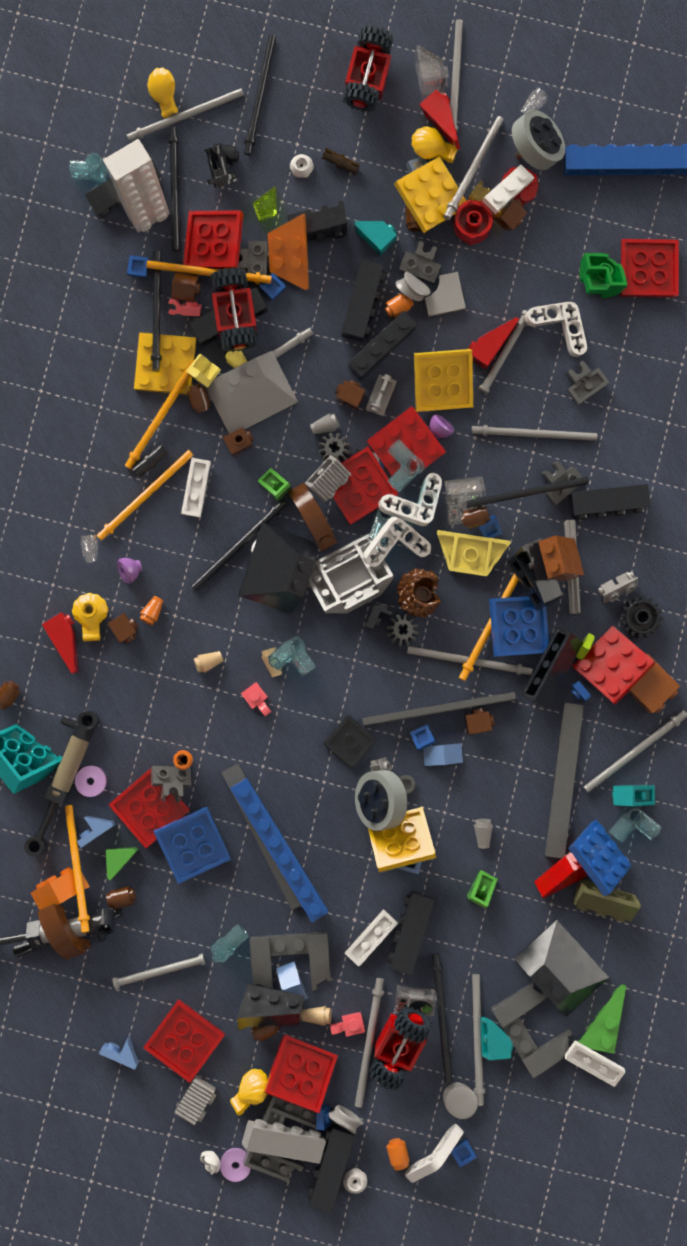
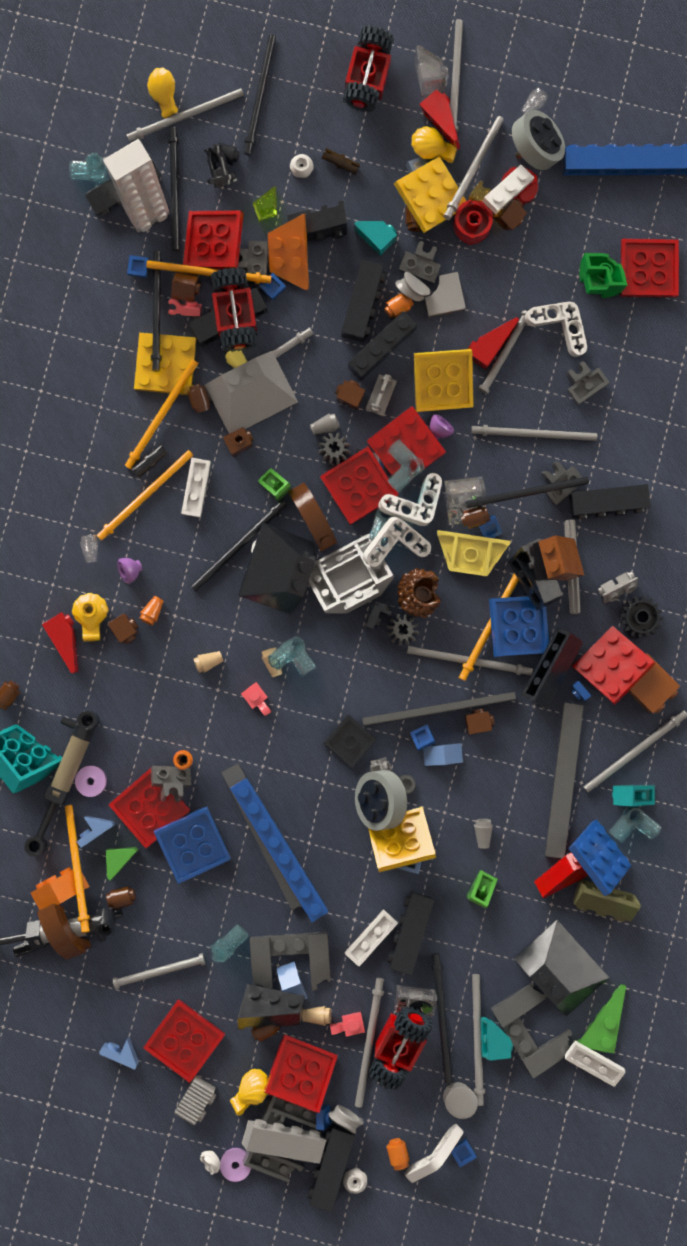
(203, 370): light yellow panel -> none
(328, 478): light grey brick -> none
(585, 648): lime tile -> none

